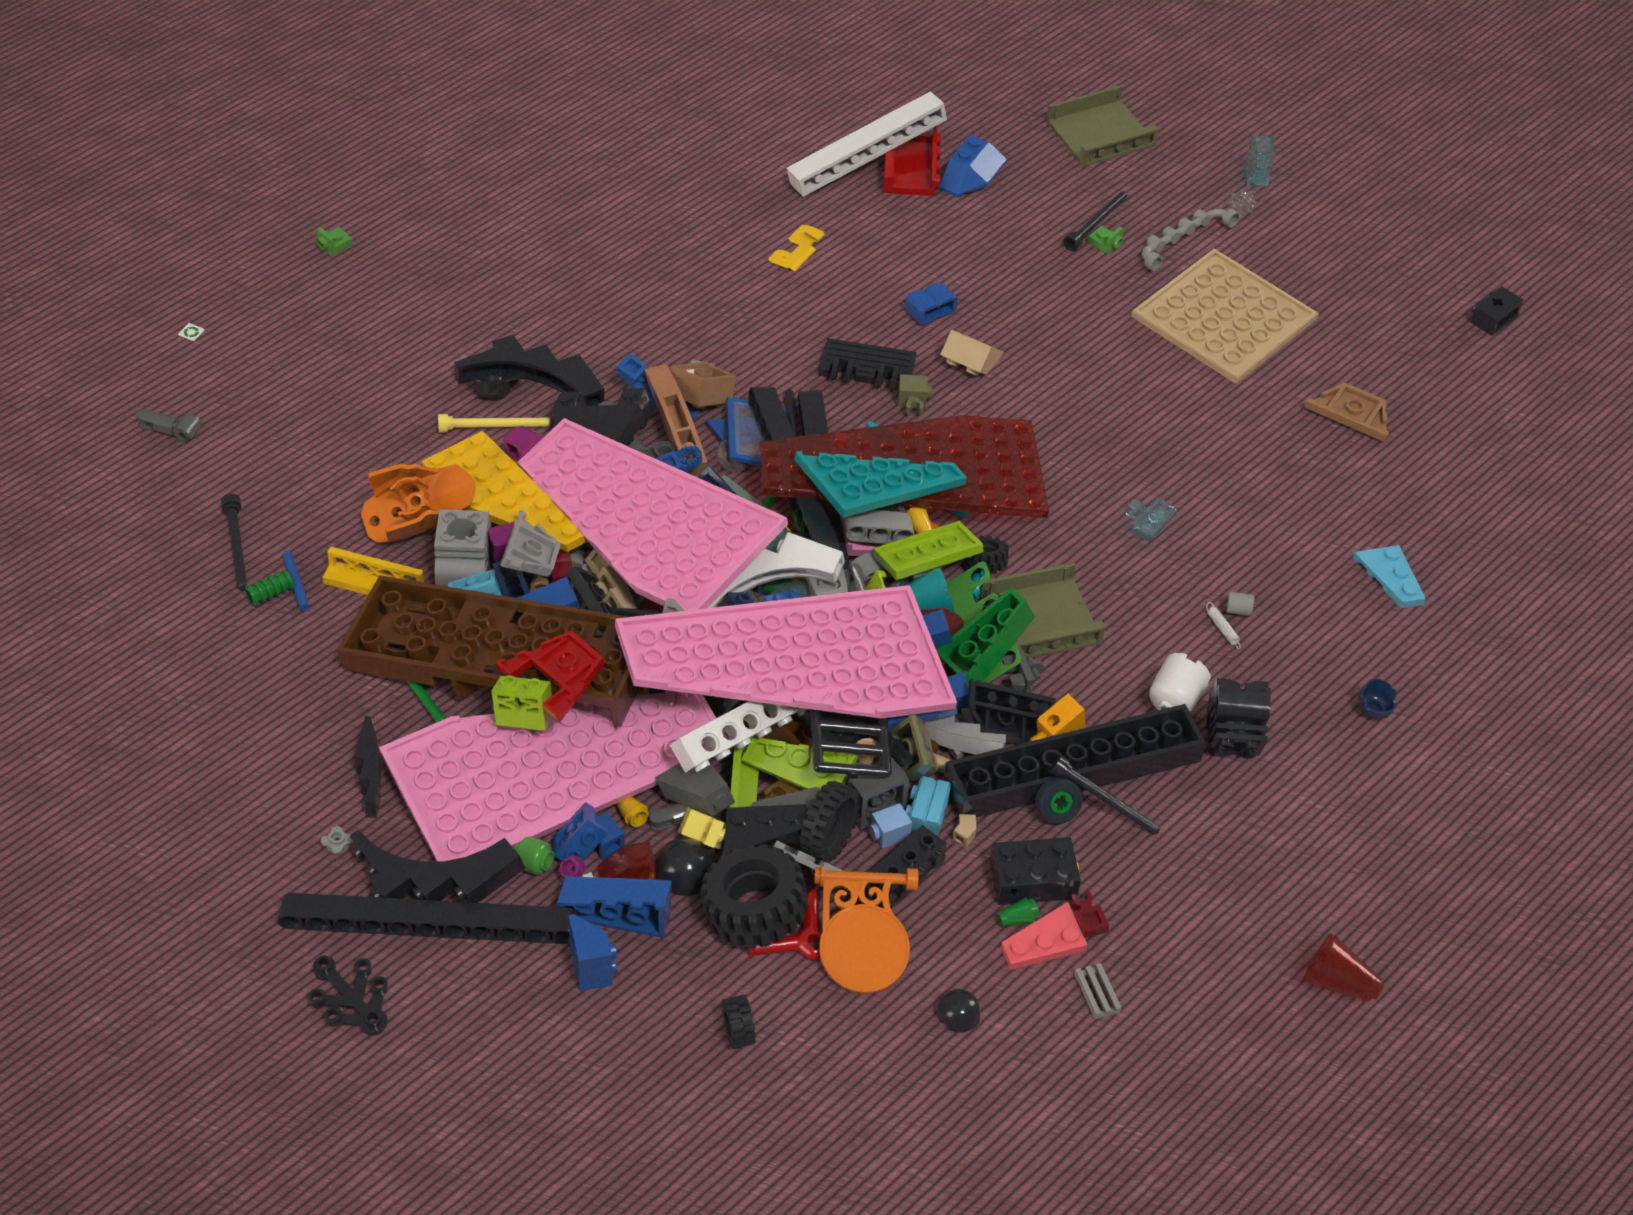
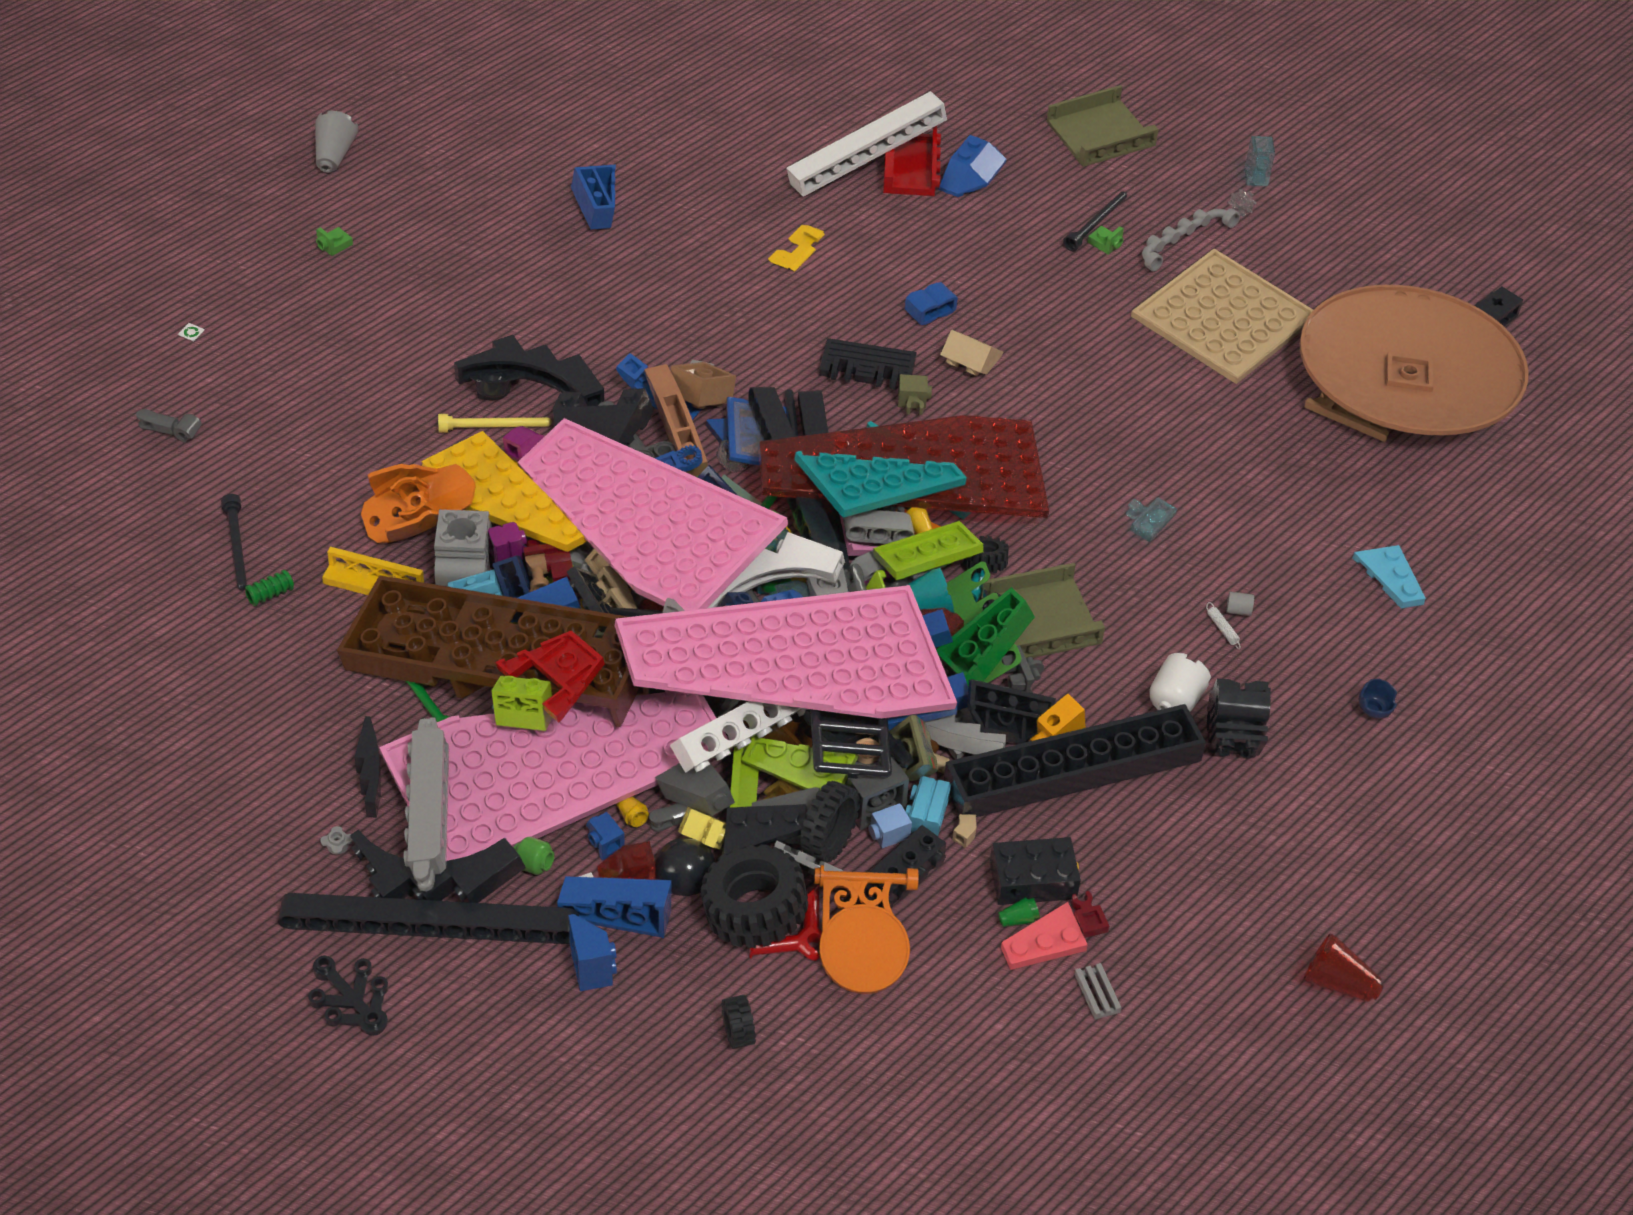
(298, 586): blue bar -> none
(333, 139): none -> light grey cone
(428, 803): none -> light grey hinge
(530, 548): light grey wing -> none
(570, 862): magenta plate -> none
(579, 835): blue bracket -> none
(595, 194): none -> blue wedge
(959, 1010): black hair -> none
(1054, 789): black bush -> none
(1063, 768): black piece -> none
(1460, 359): none -> nougat dish

